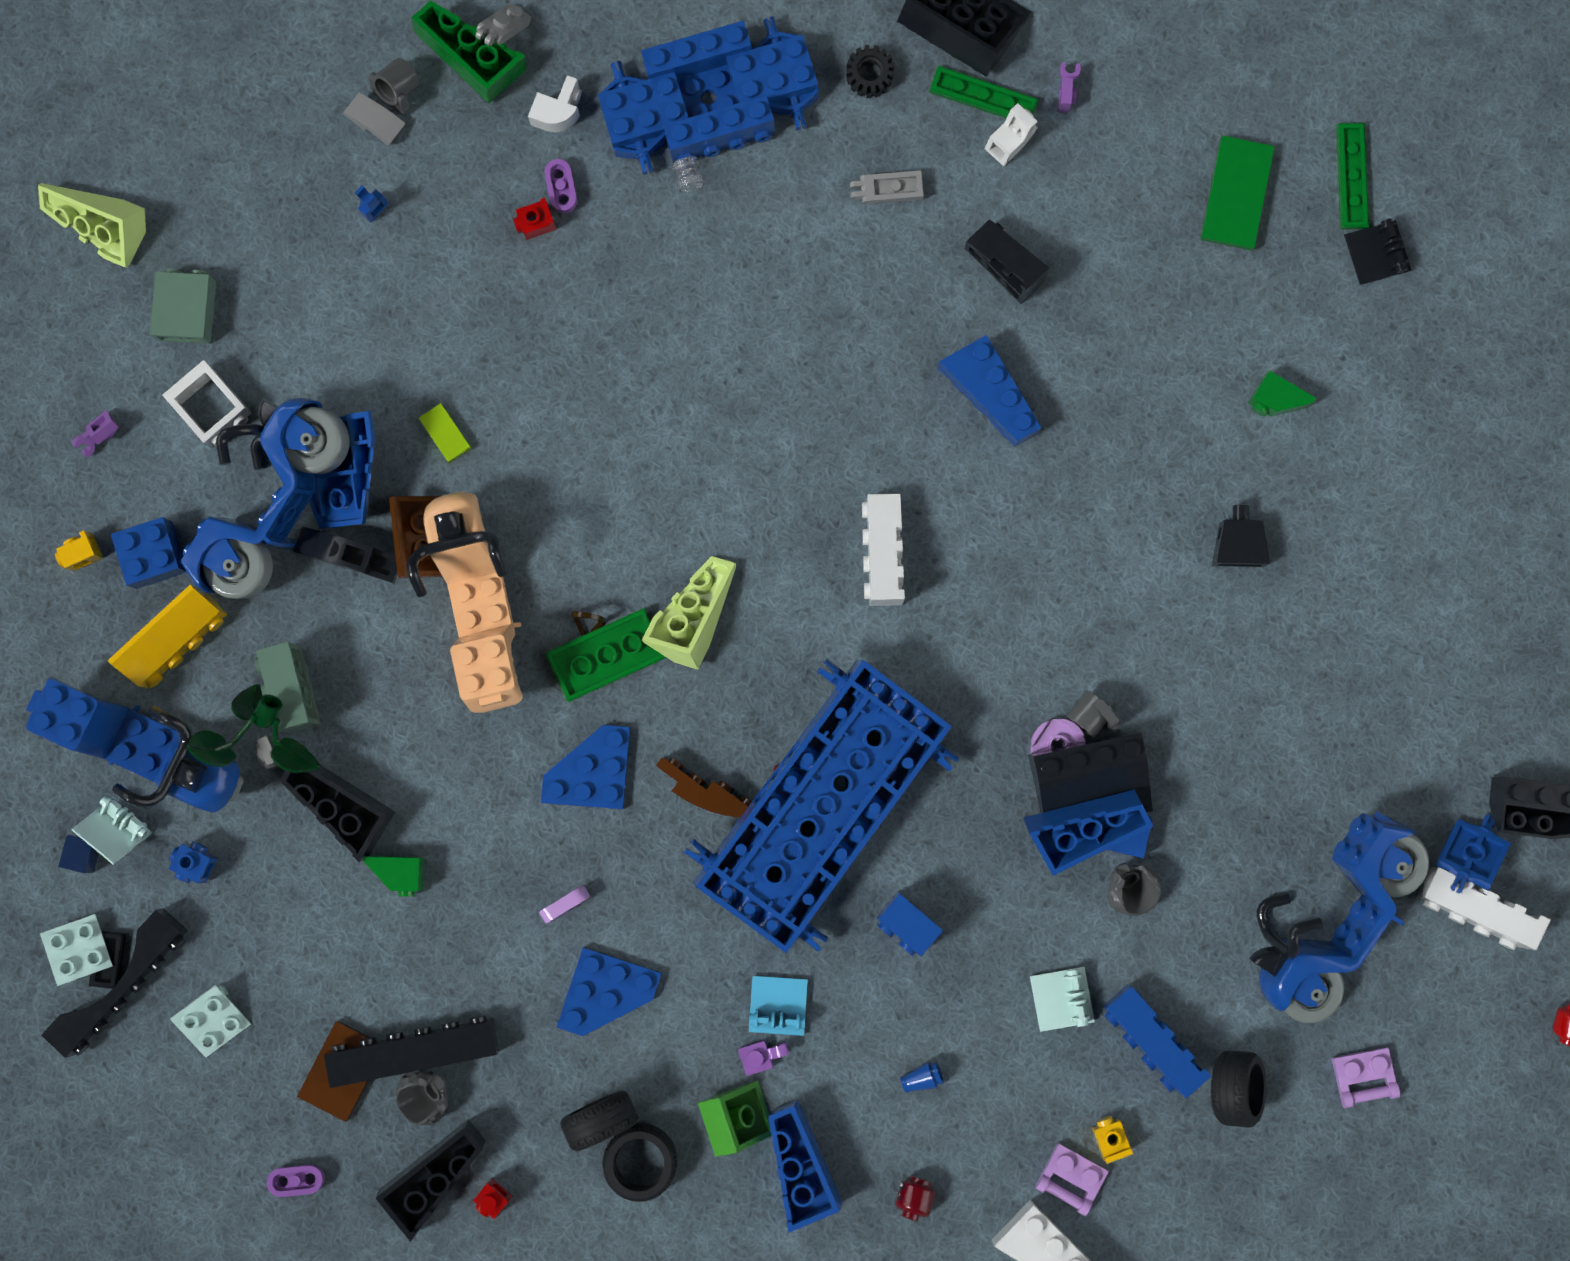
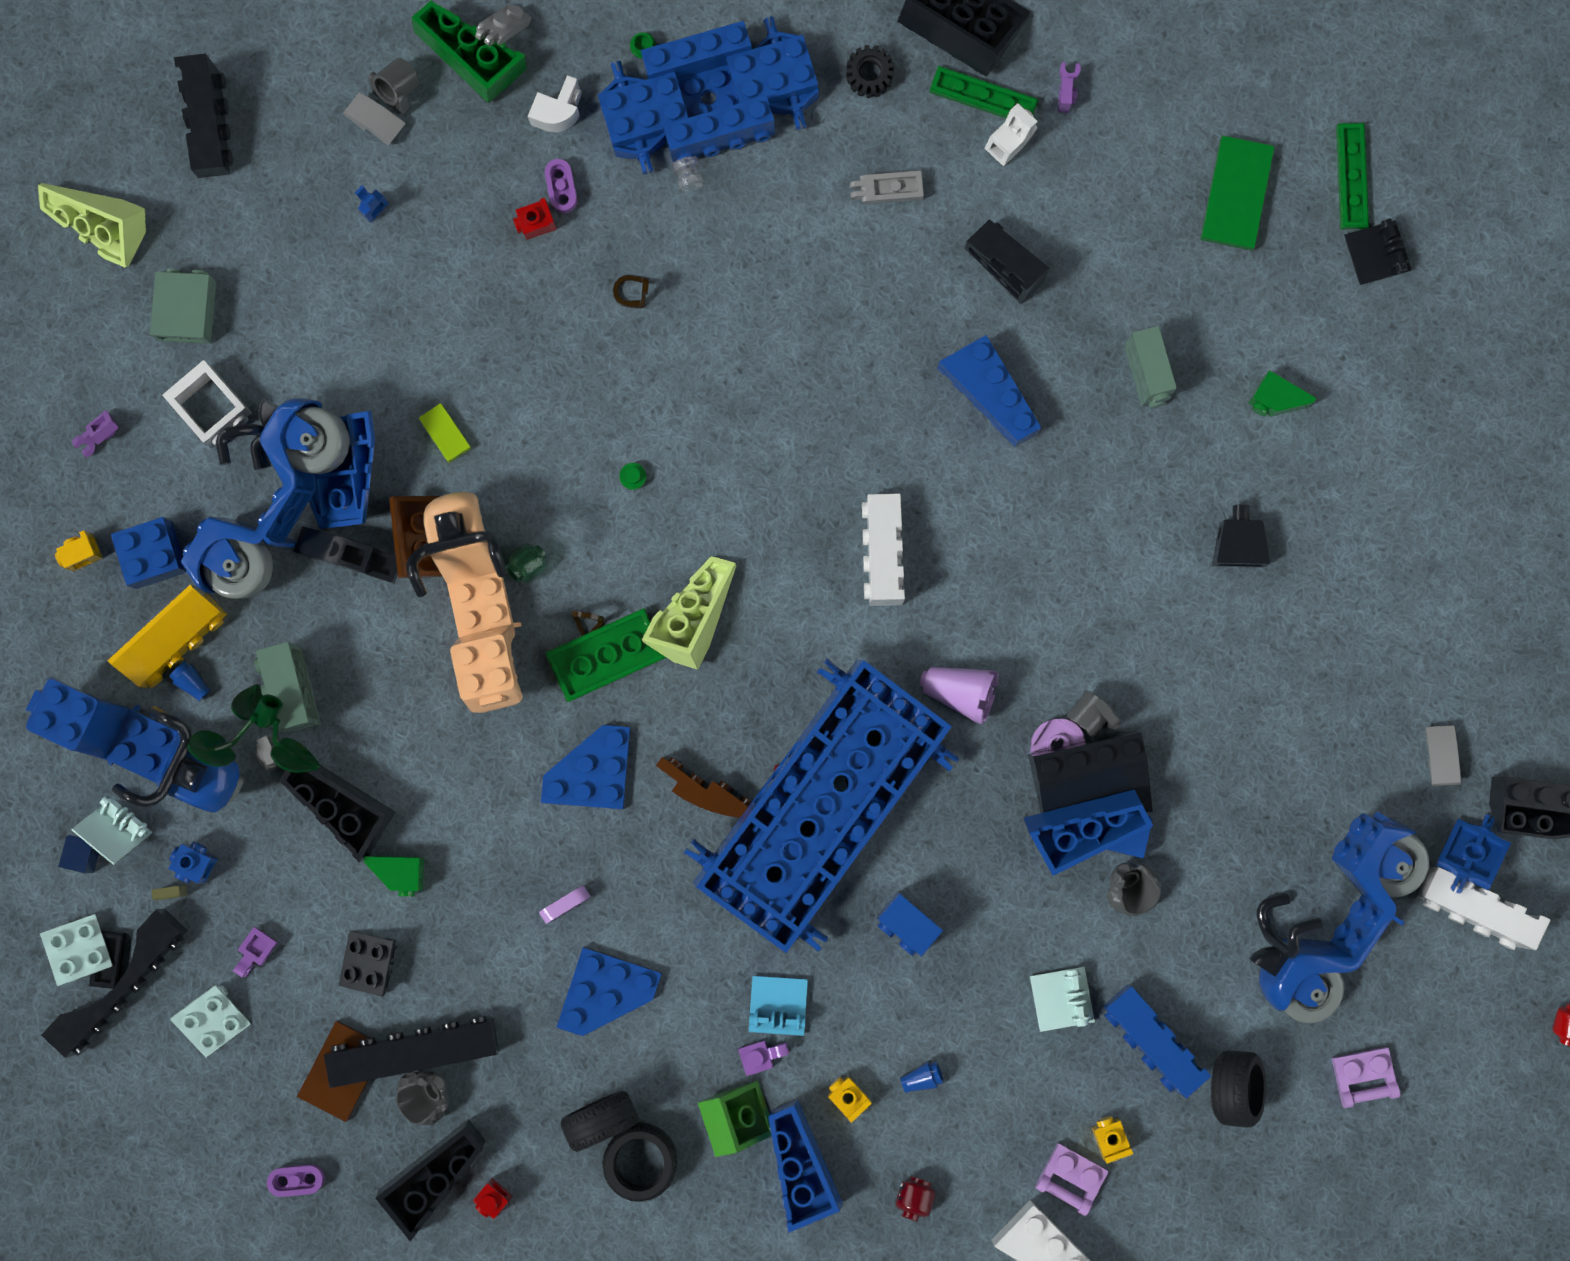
(169, 892): none -> olive tile
(190, 681): none -> blue cone
(205, 115): none -> black wedge
(256, 949): none -> medium lavender plate
(367, 963): none -> black hinge
(526, 563): none -> clear green head
(632, 304): none -> dark brown piece
(632, 476): none -> green plate
(641, 41): none -> green plate
(859, 1103): none -> yellow brick
(962, 690): none -> lavender cone
(1150, 367): none -> sand green brick
(1443, 755): none -> light grey slope

